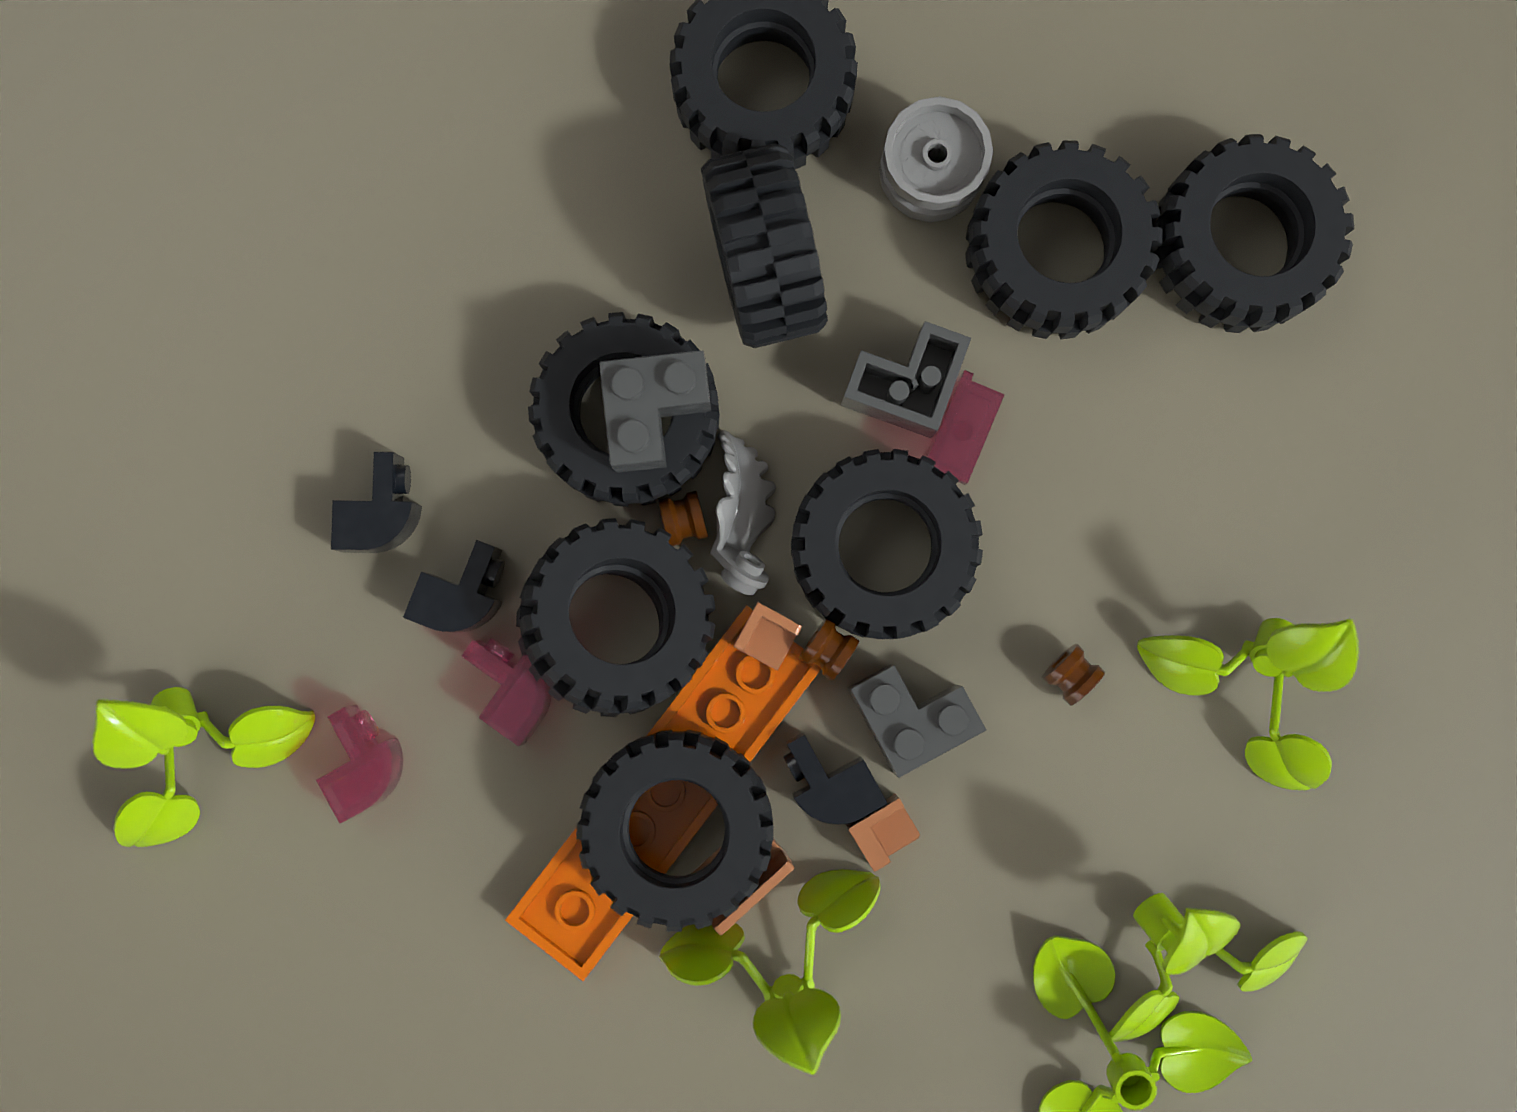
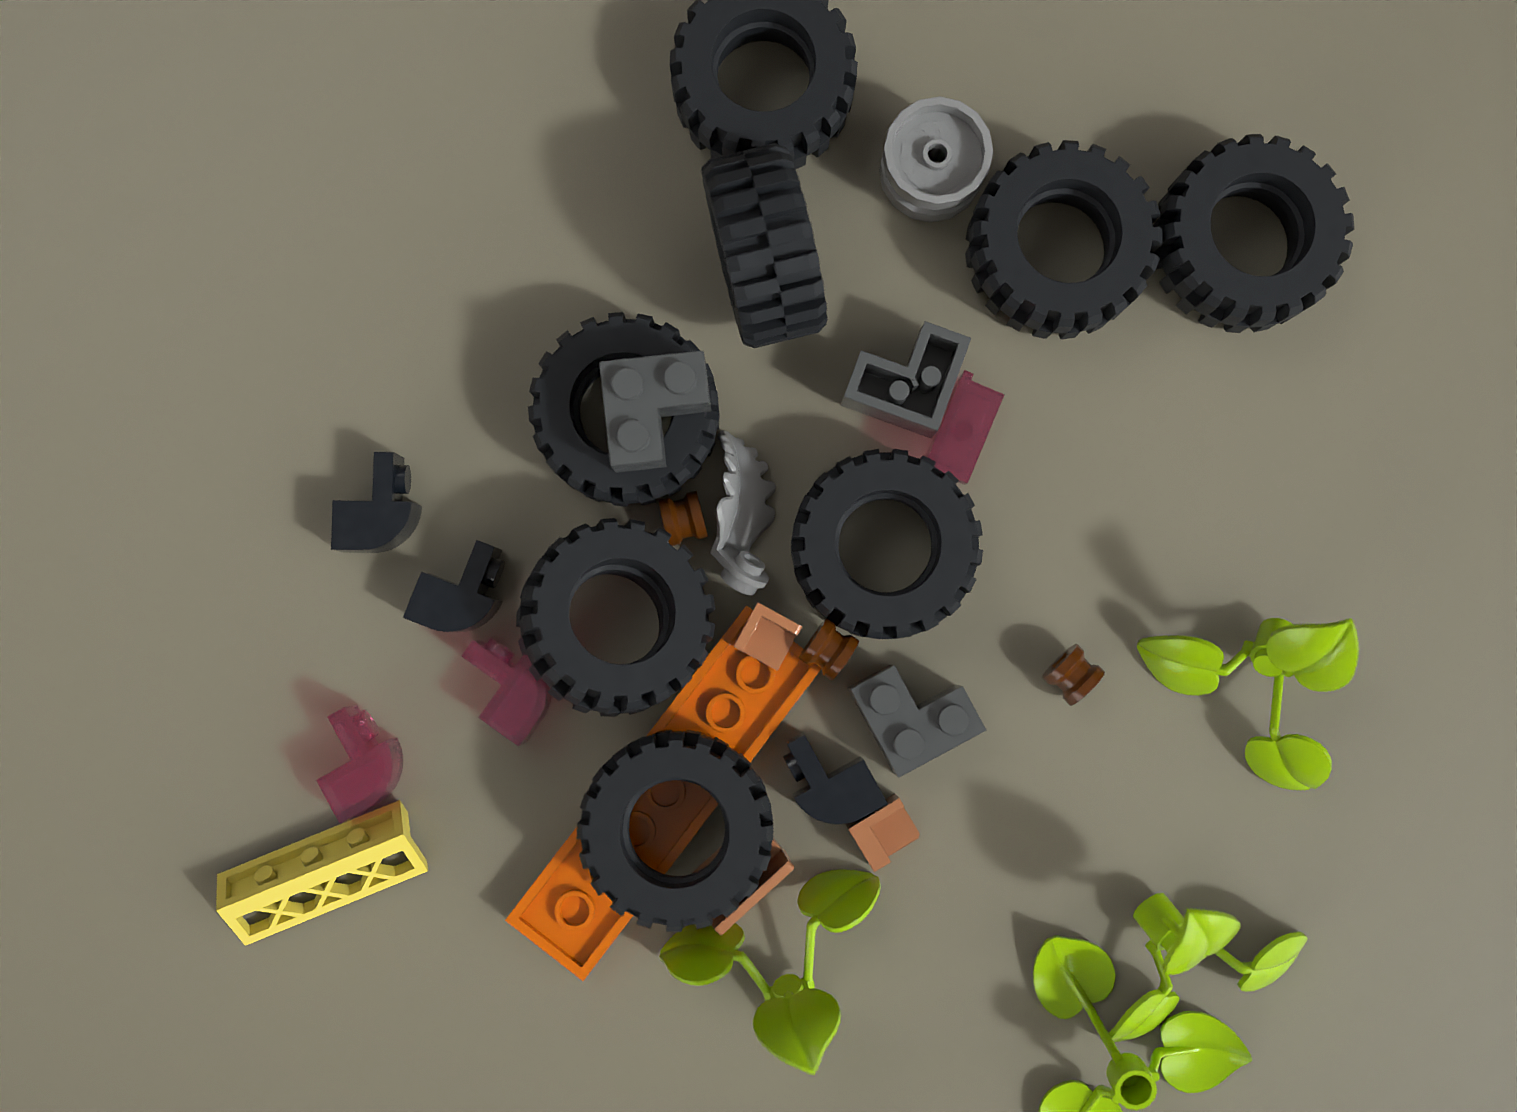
(135, 732): lime plant -> none
(313, 867): none -> light yellow fence

